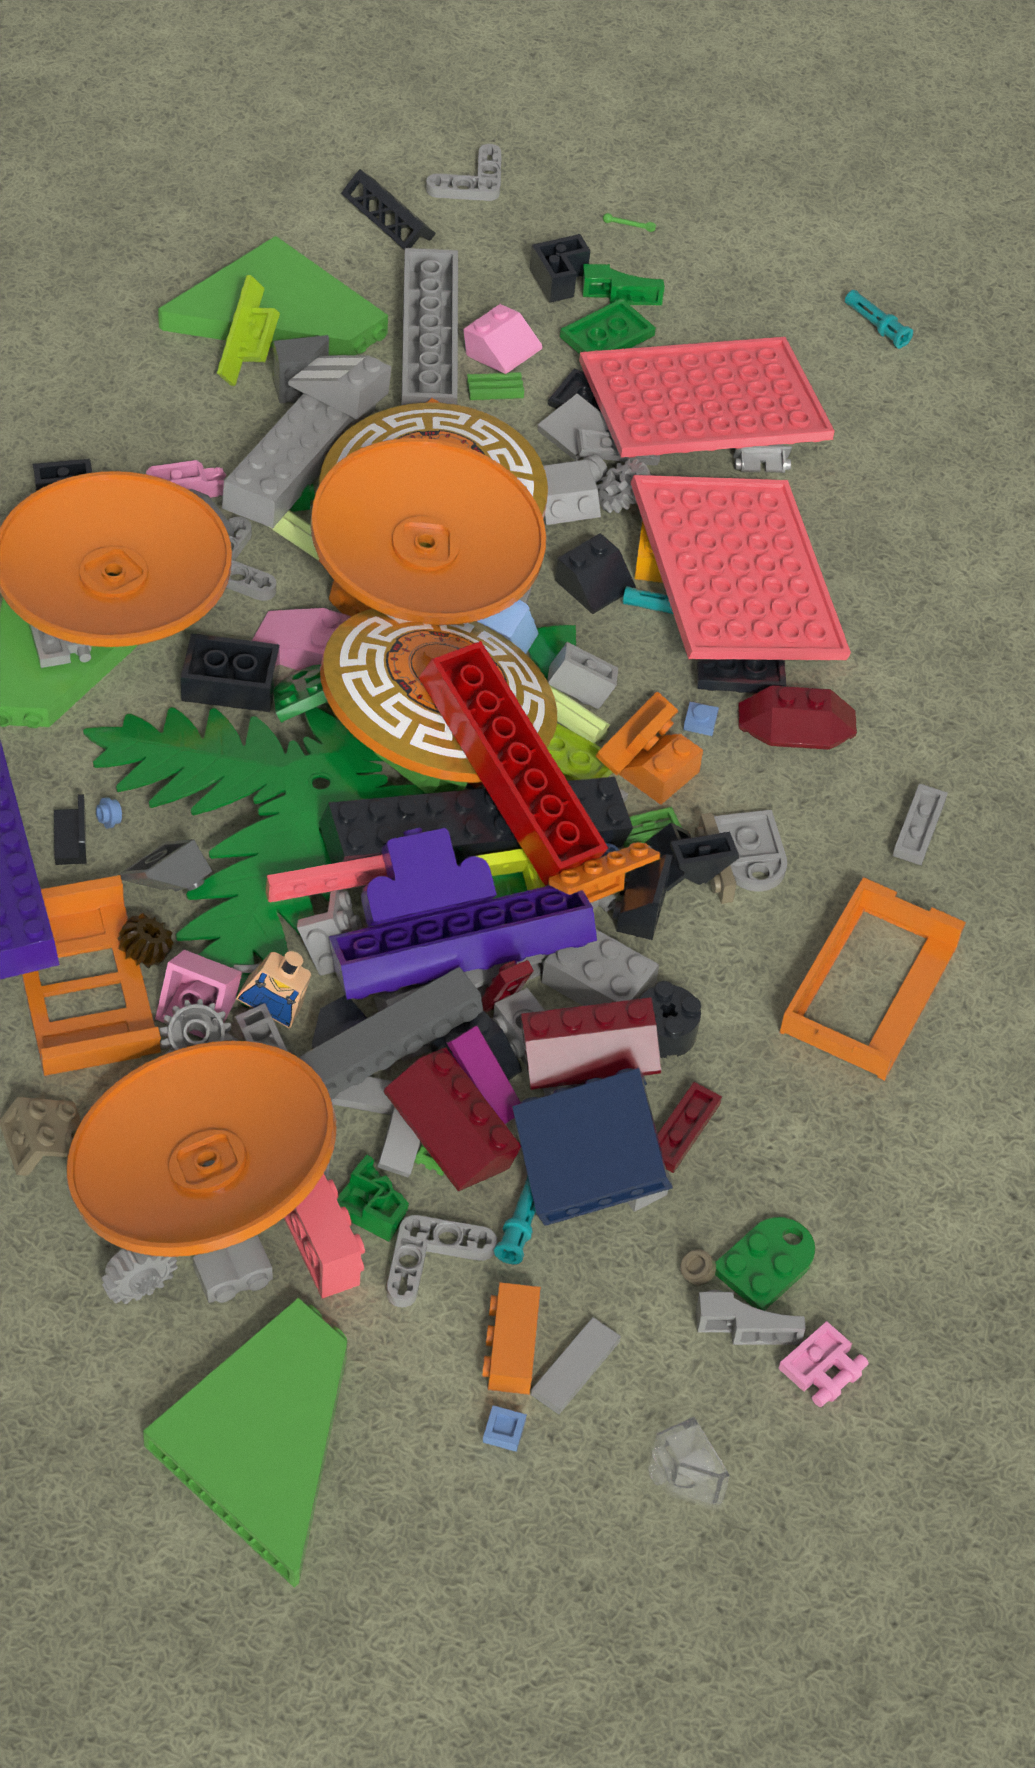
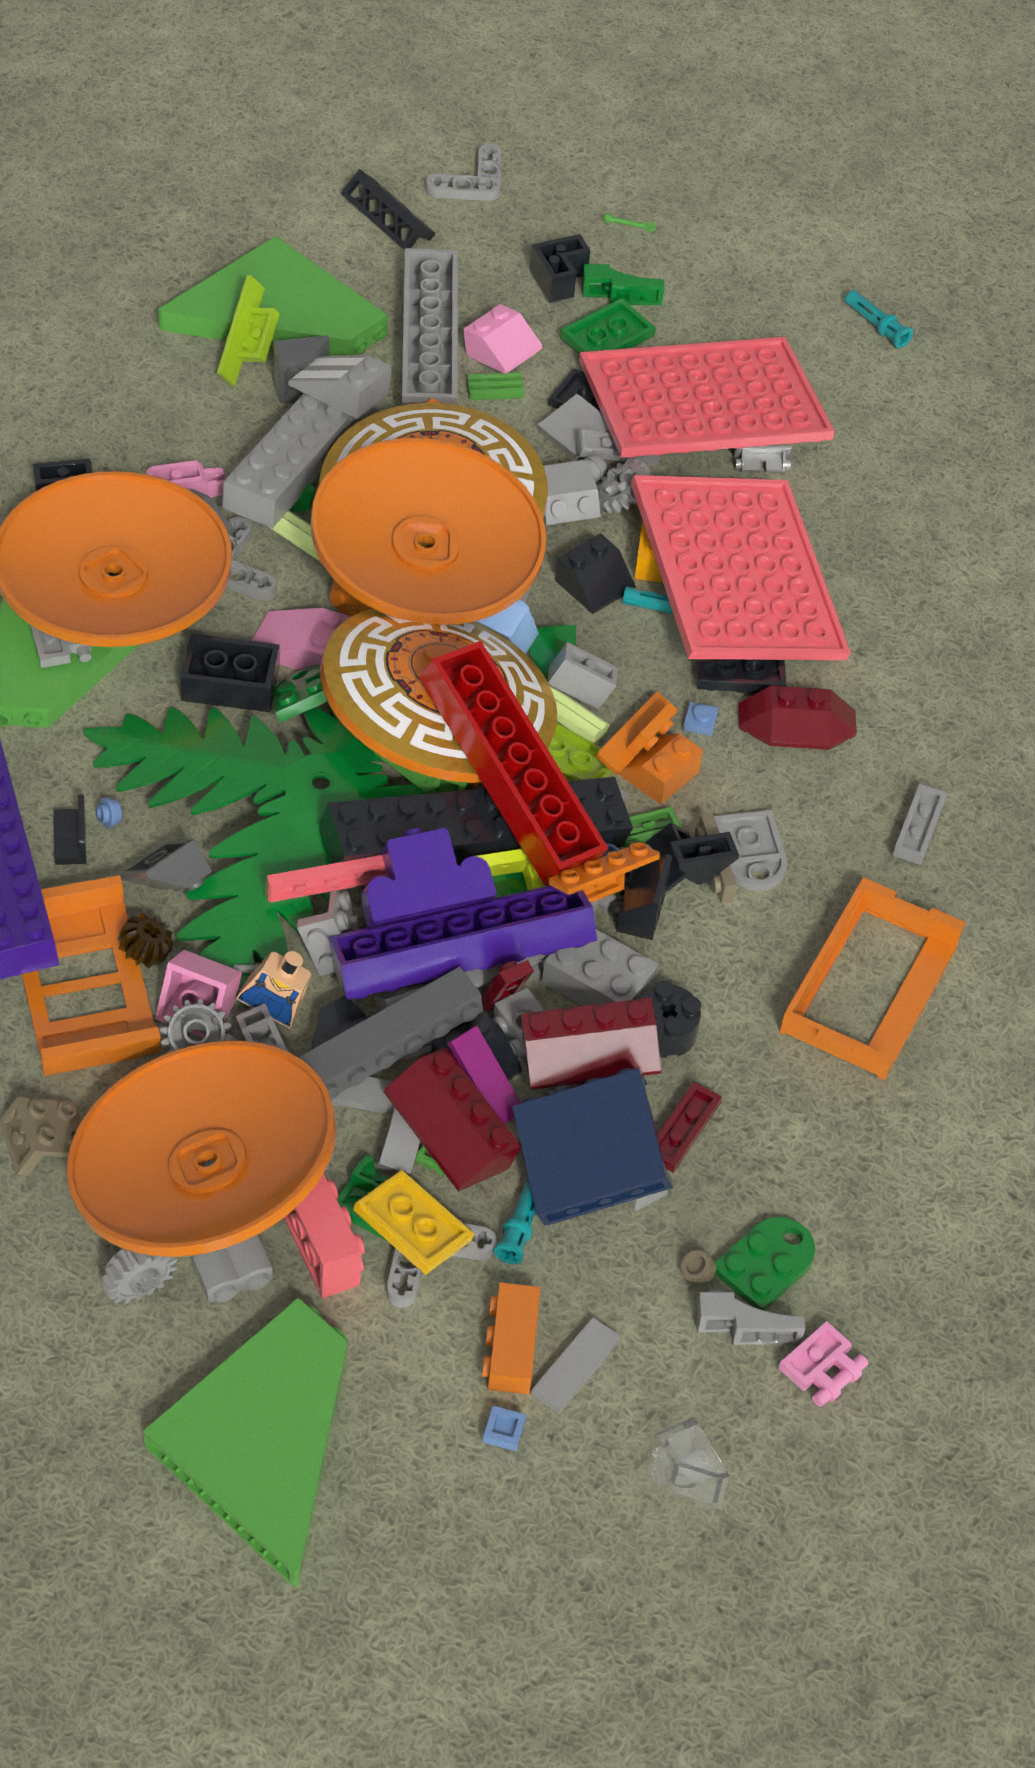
(413, 1222): none -> yellow tile

